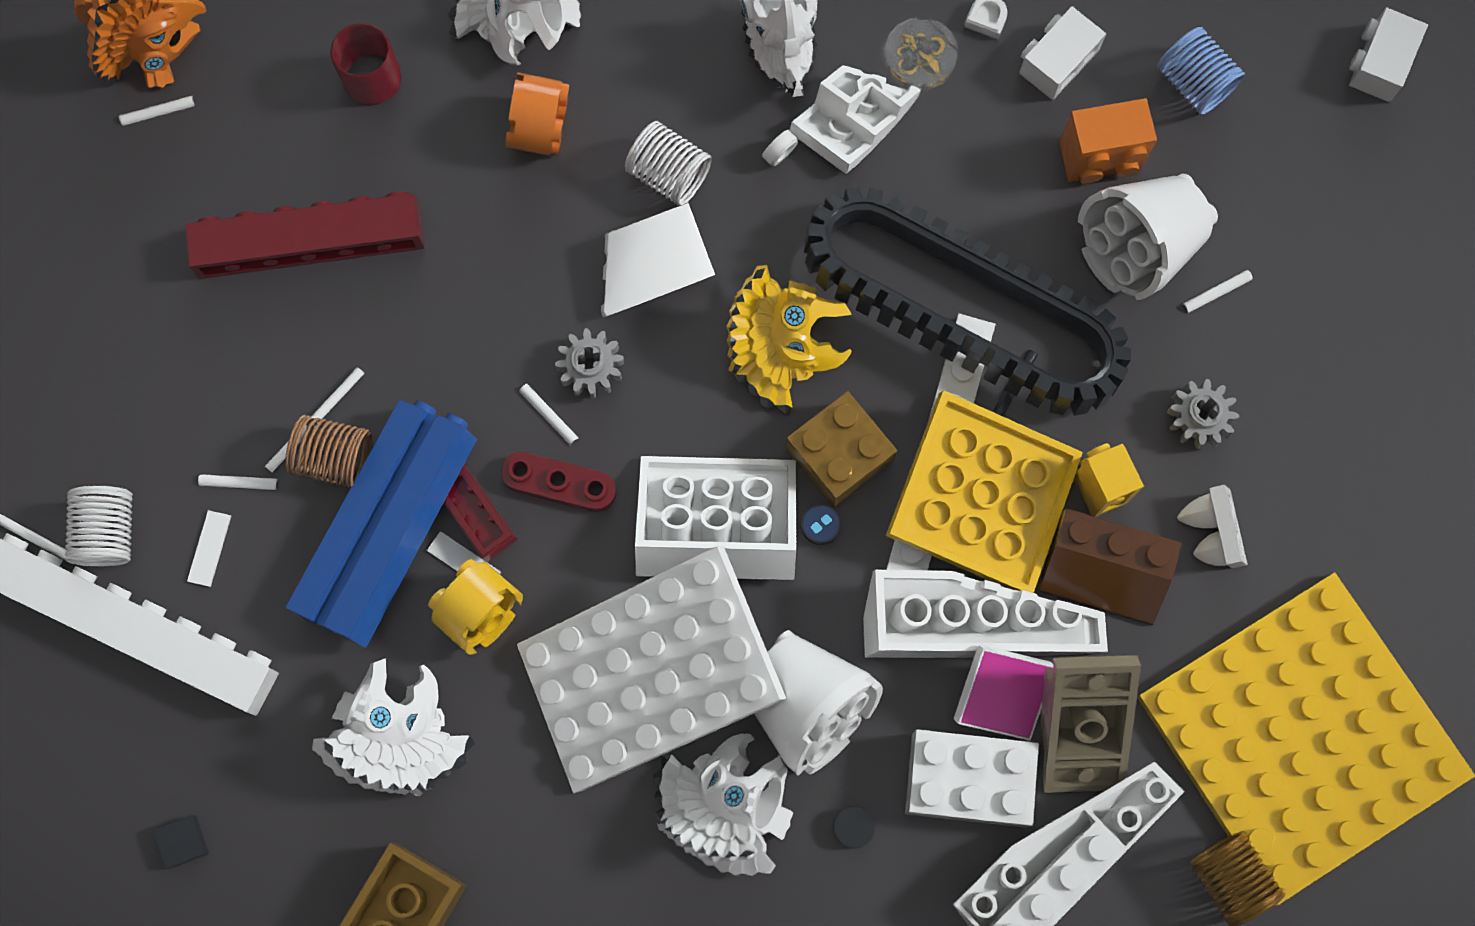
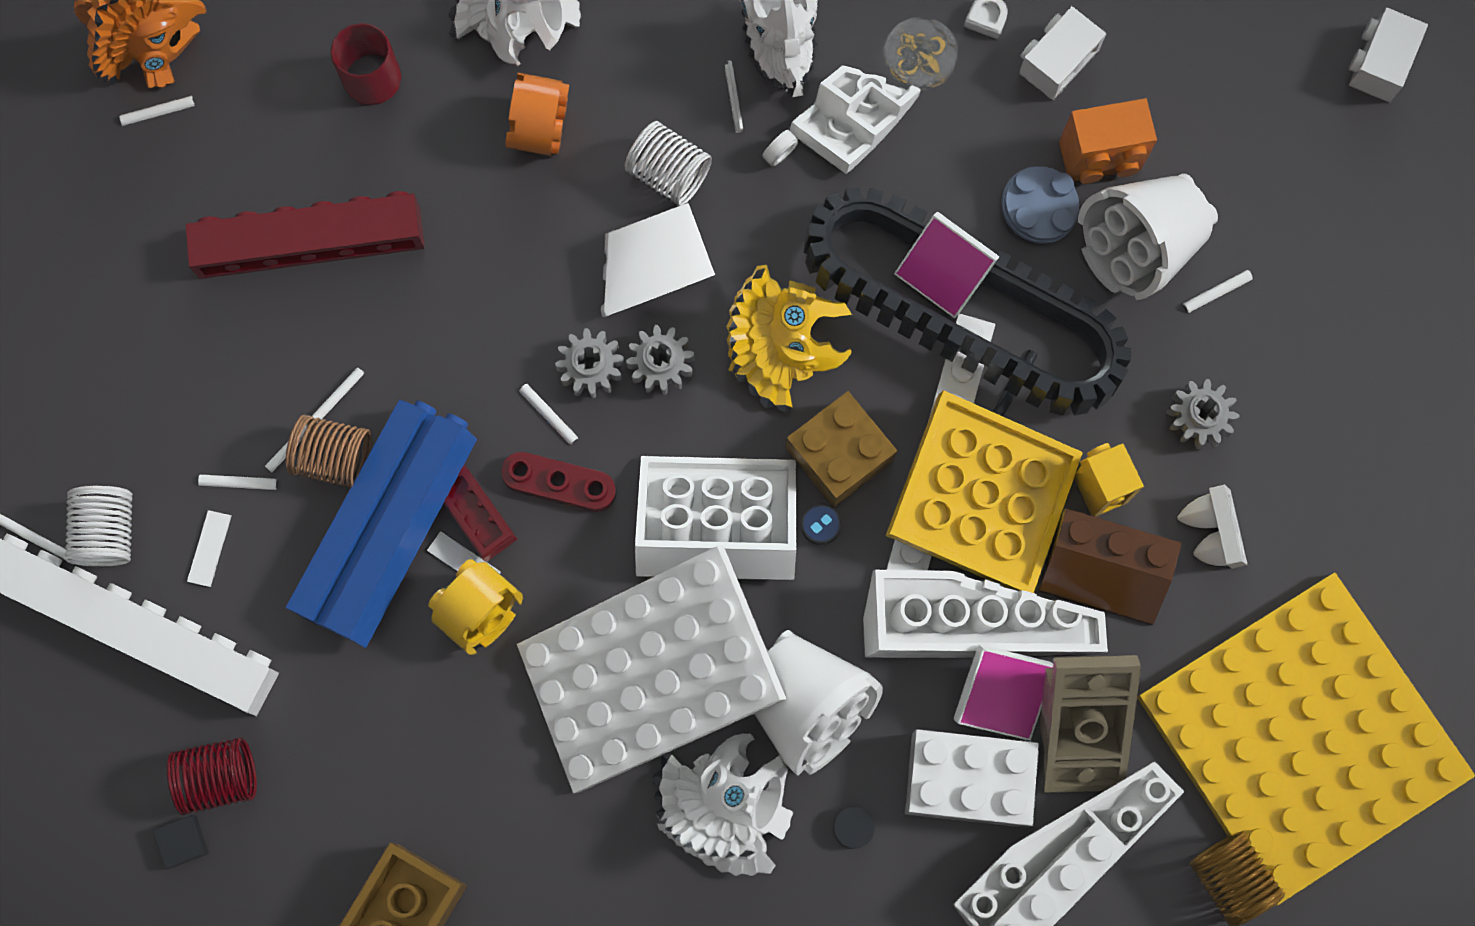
(235, 770): none -> dark red piece
(390, 742): white piece -> none
(654, 347): none -> light grey gear
(734, 97): none -> white piece
(946, 264): none -> dark pink tile
(1040, 204): none -> sand blue piece
(1221, 90): light blue piece -> none

